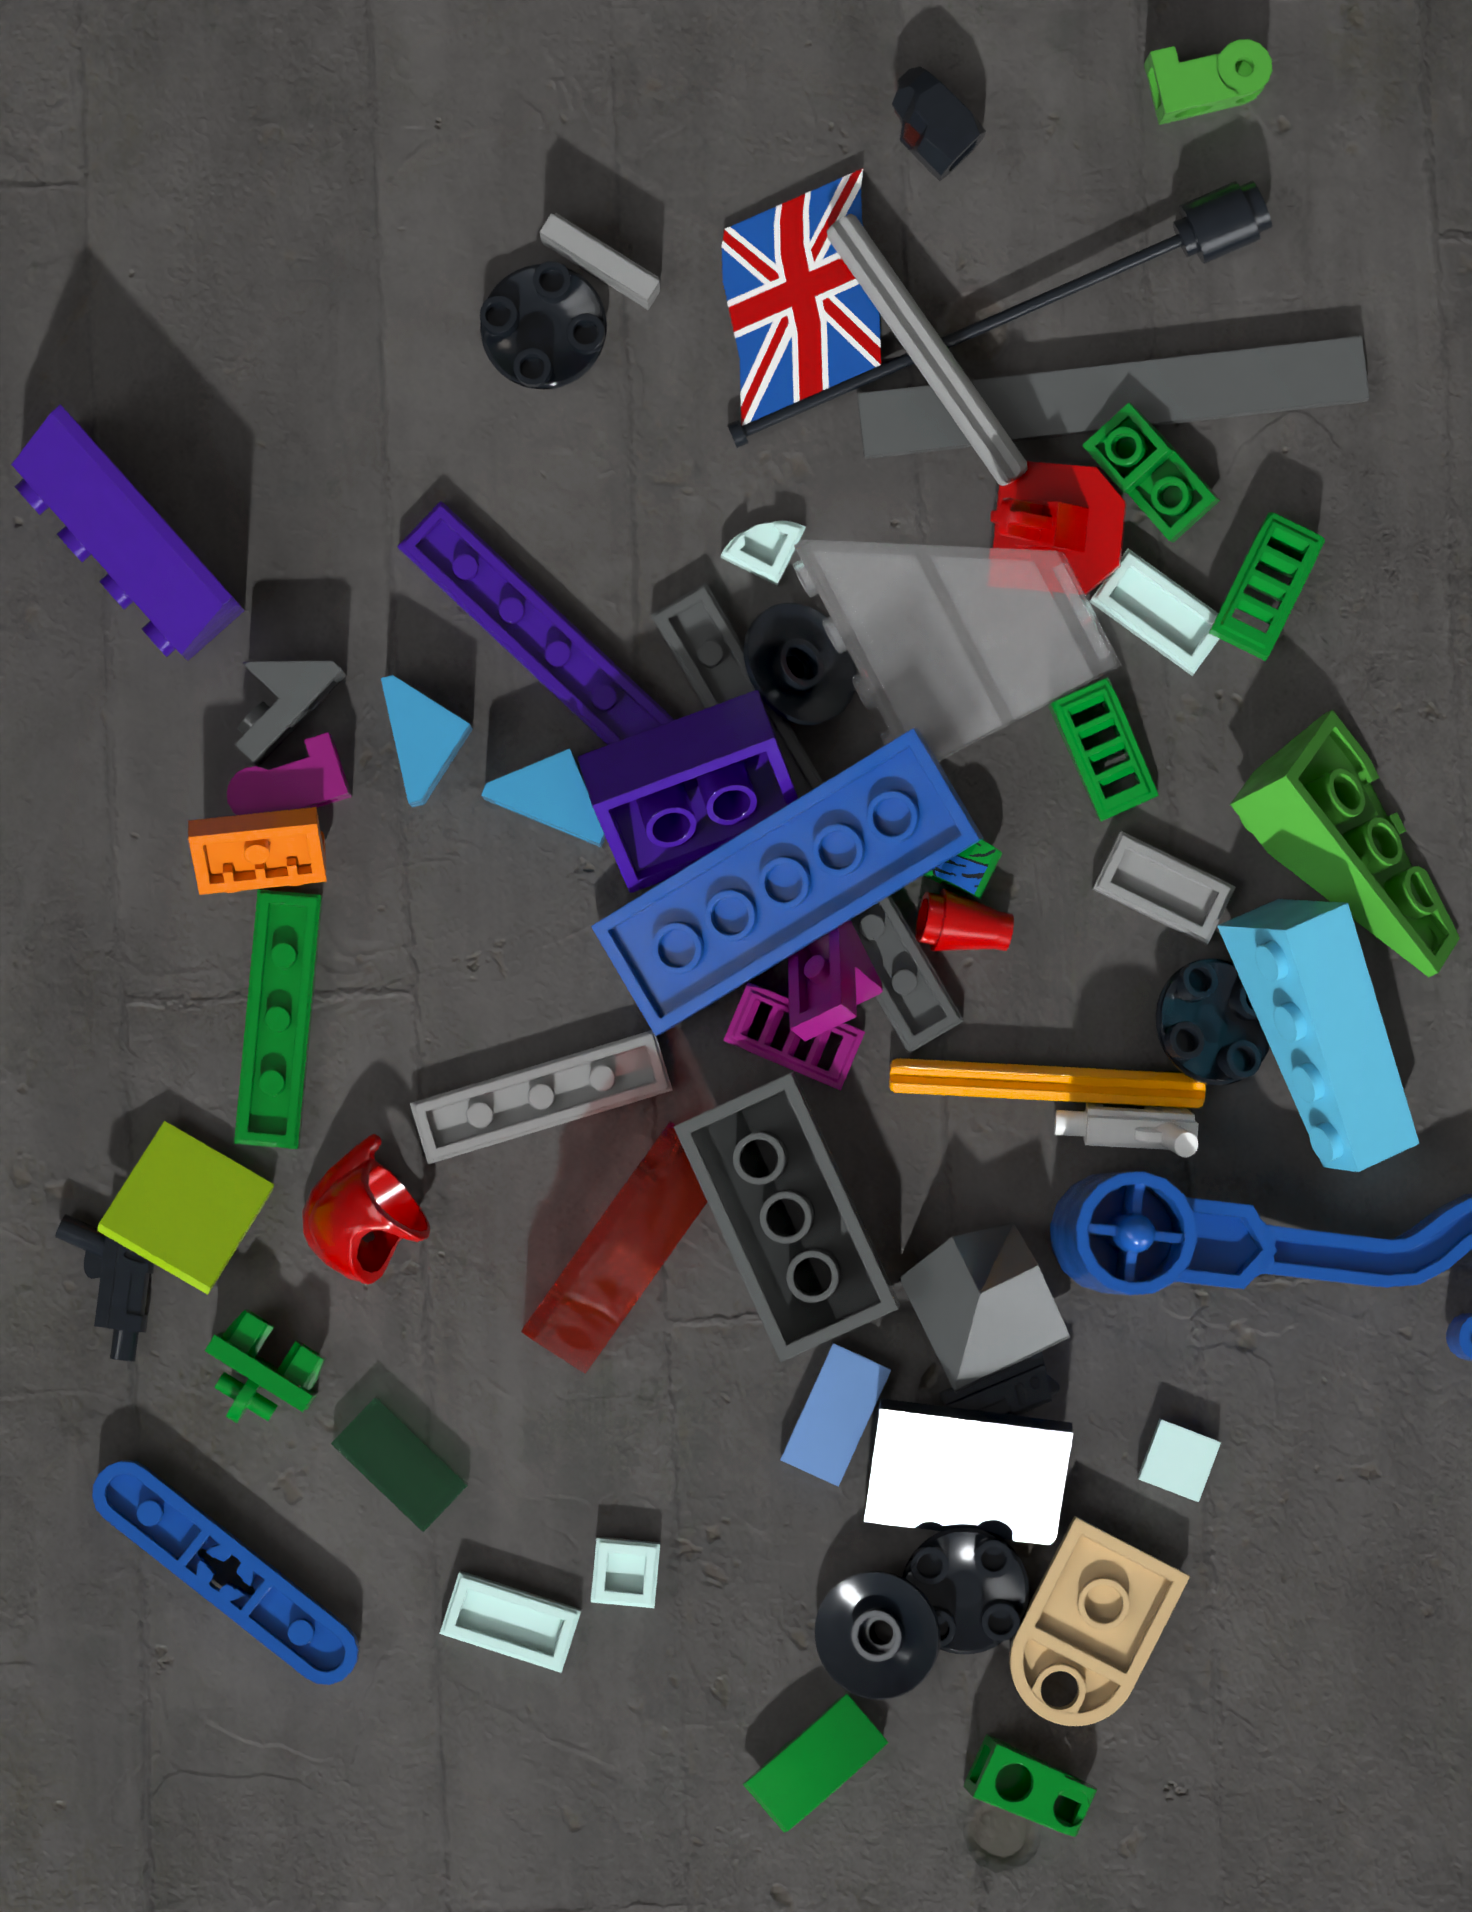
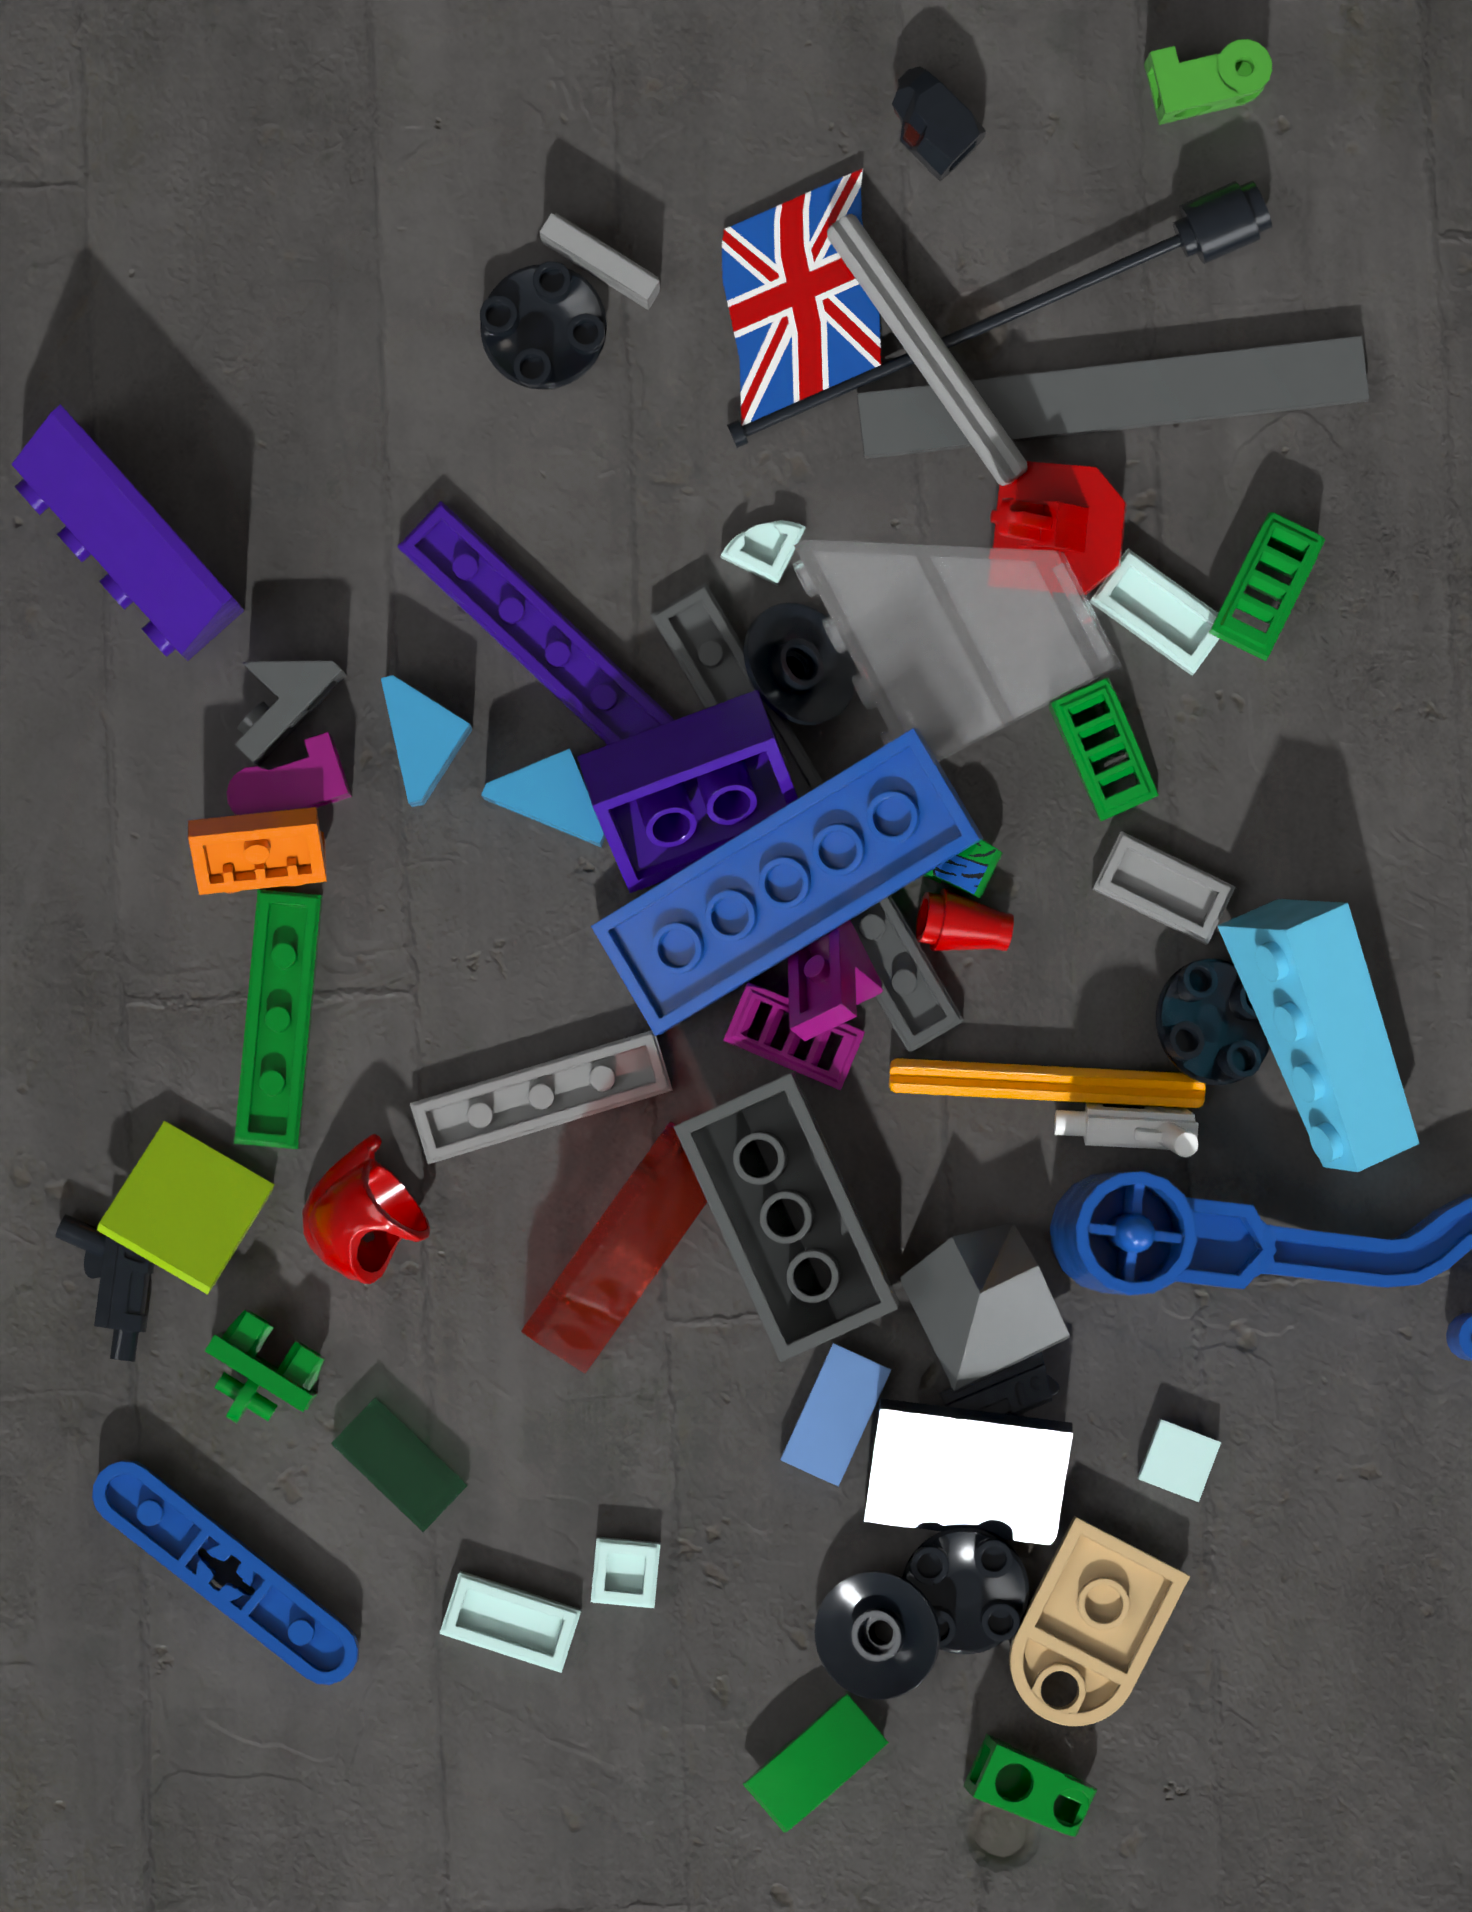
(1151, 472): green slope -> none
(1327, 826): bright green wedge -> none

